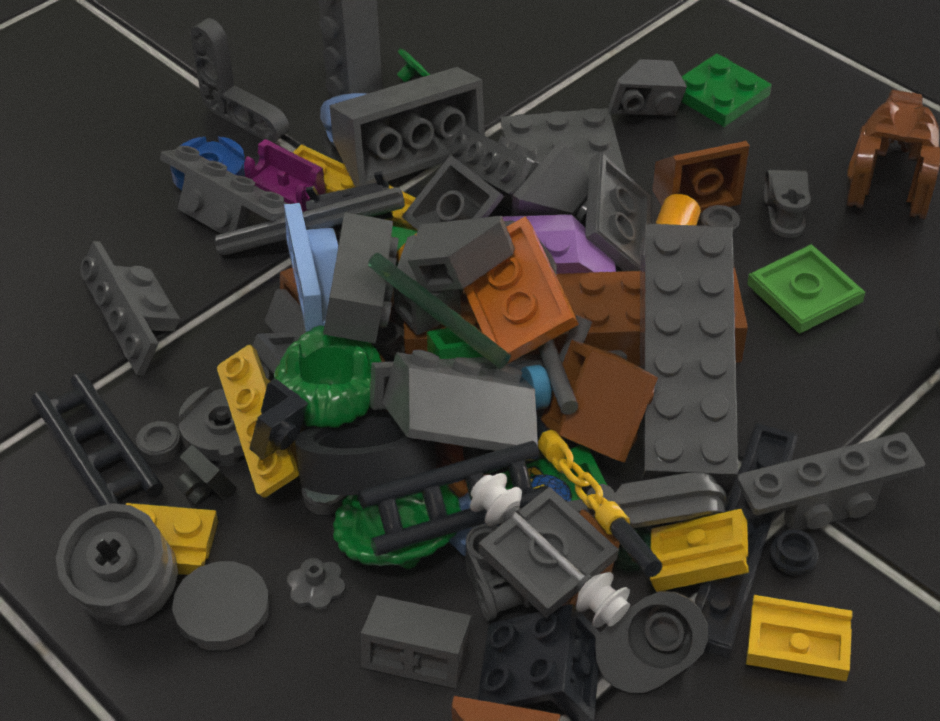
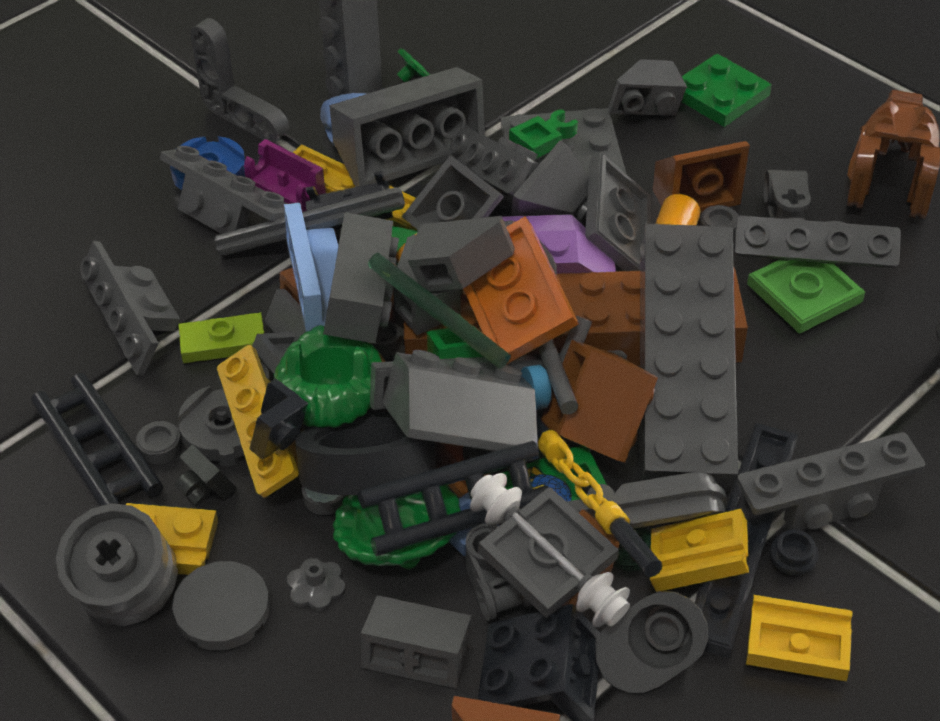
(218, 336): none -> lime plate
(543, 135): none -> green plate
(817, 241): none -> dark grey bracket

